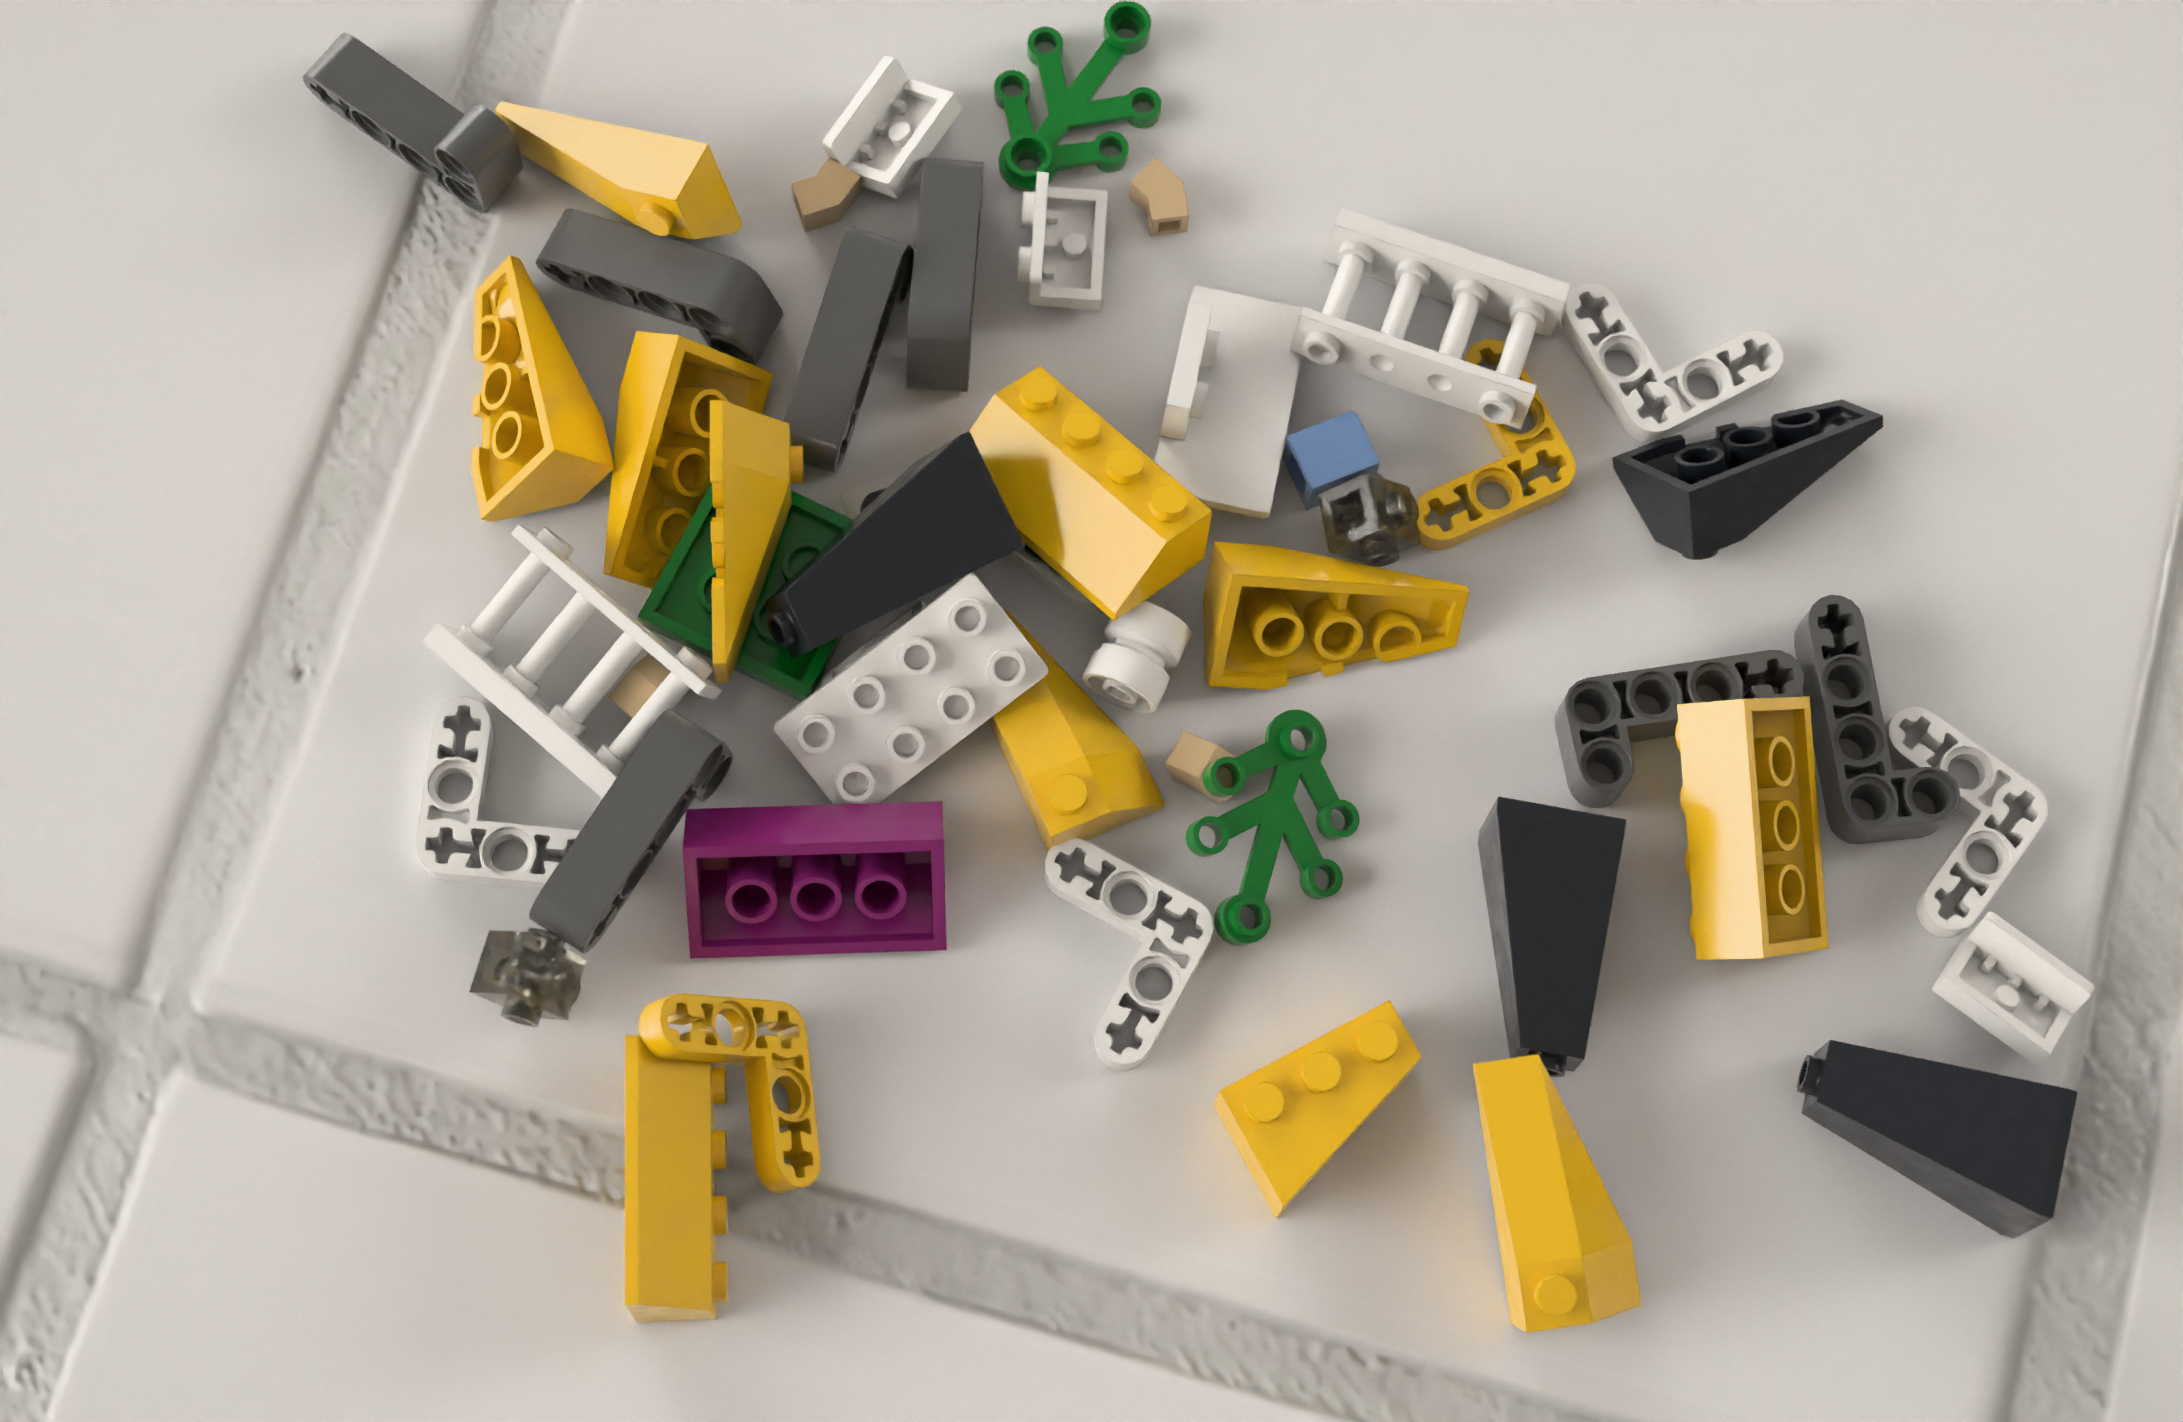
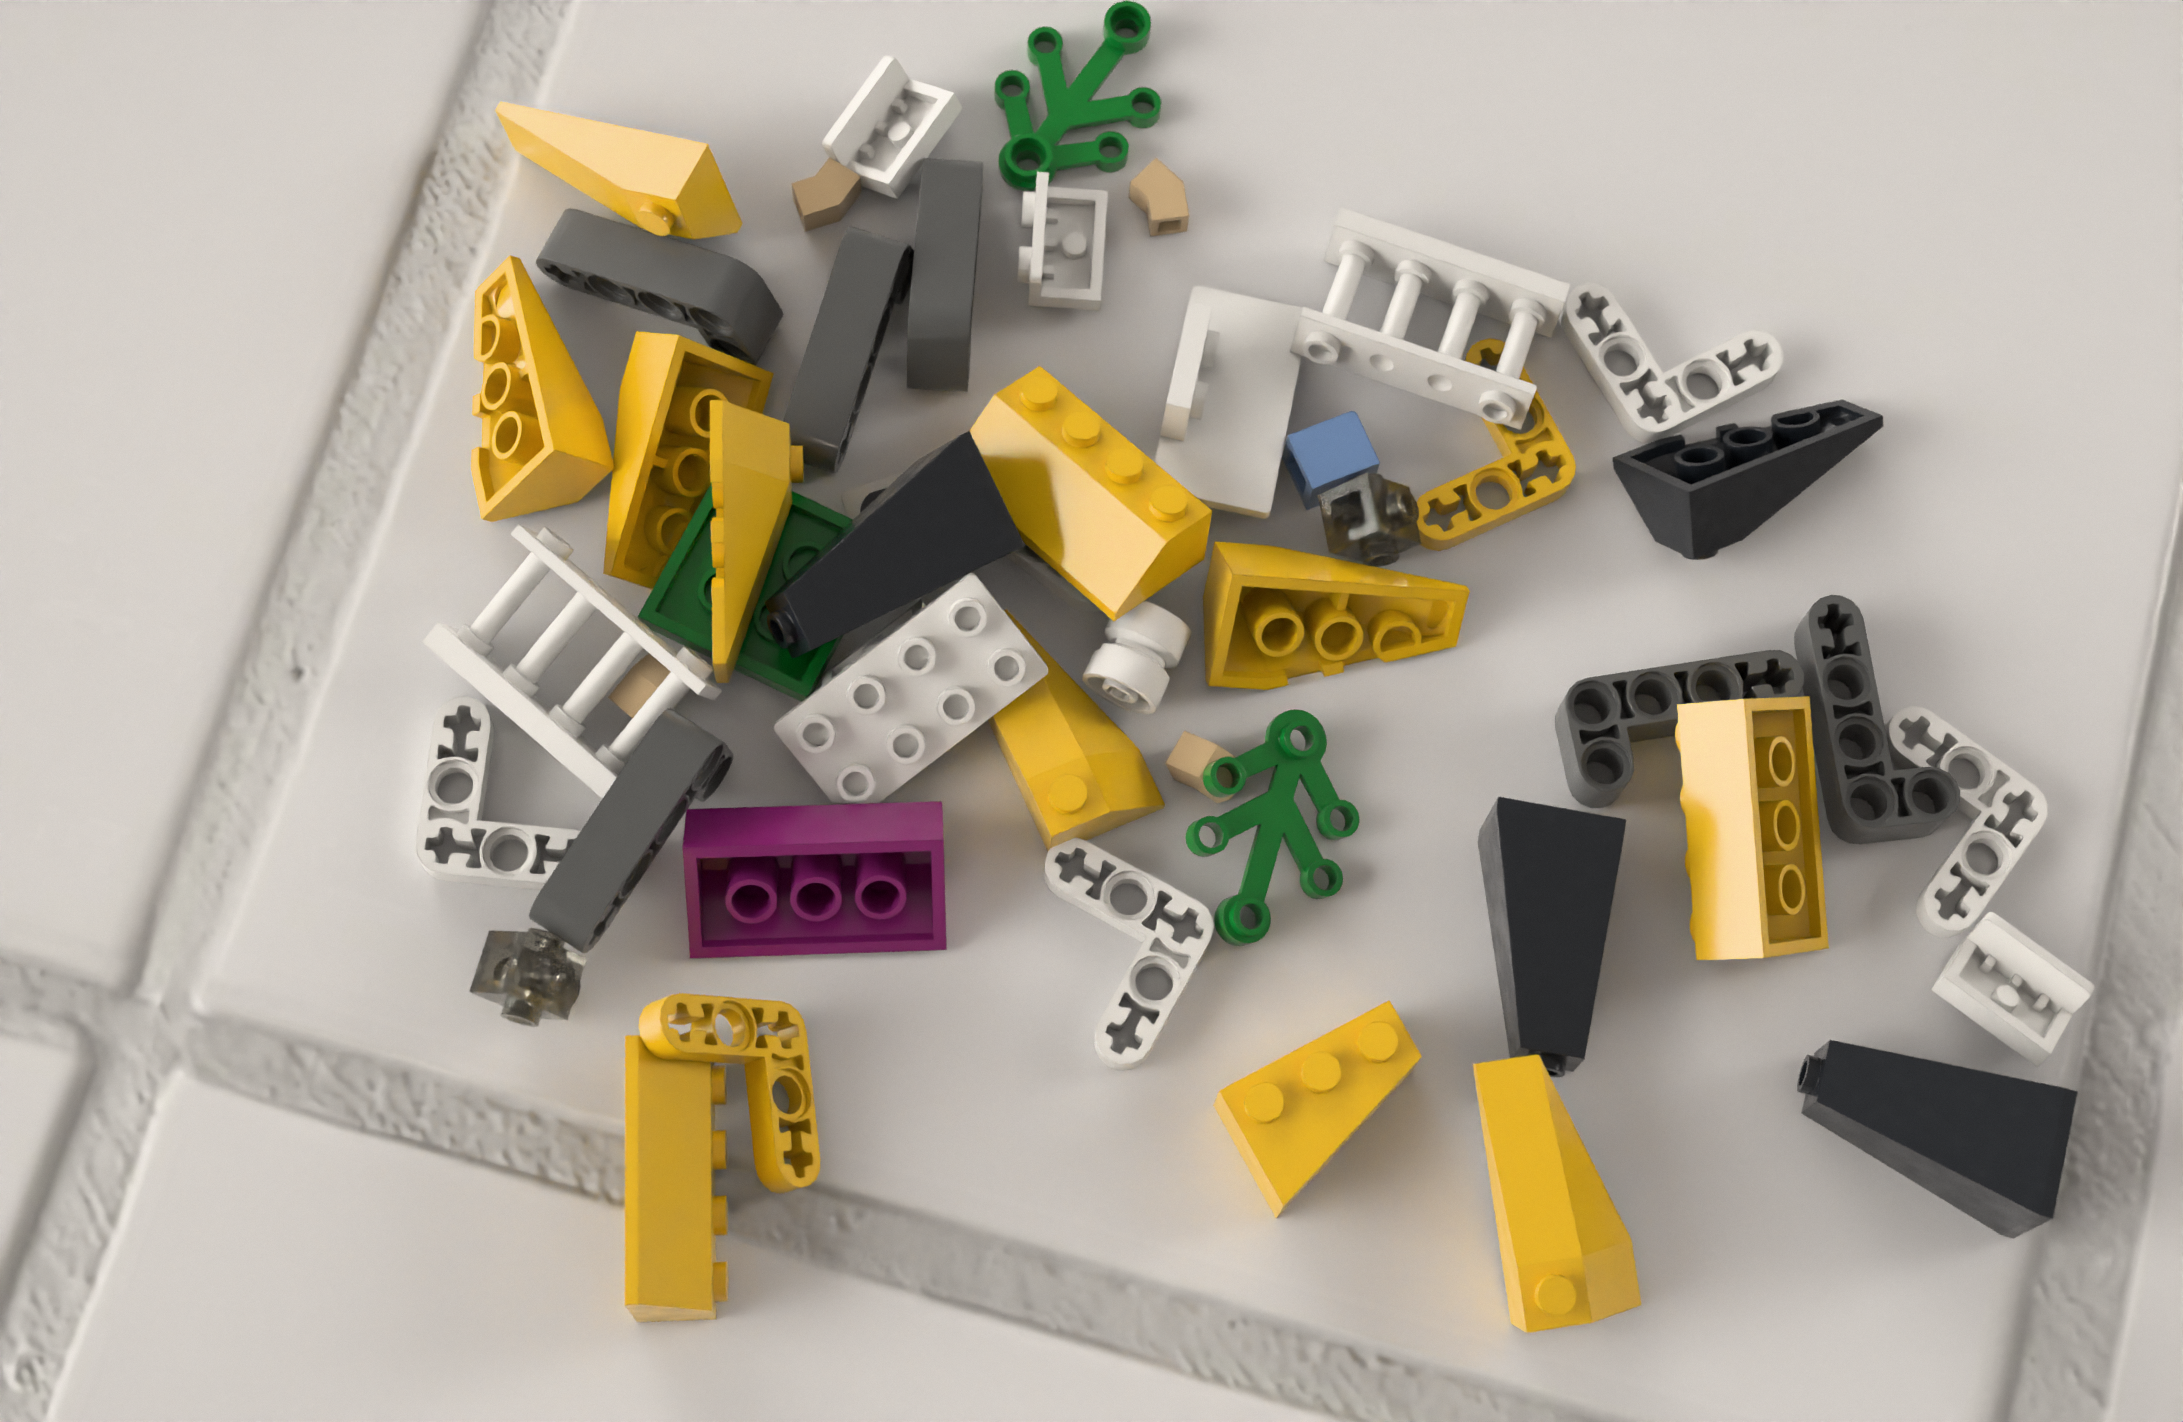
(462, 153): dark grey beam -> none

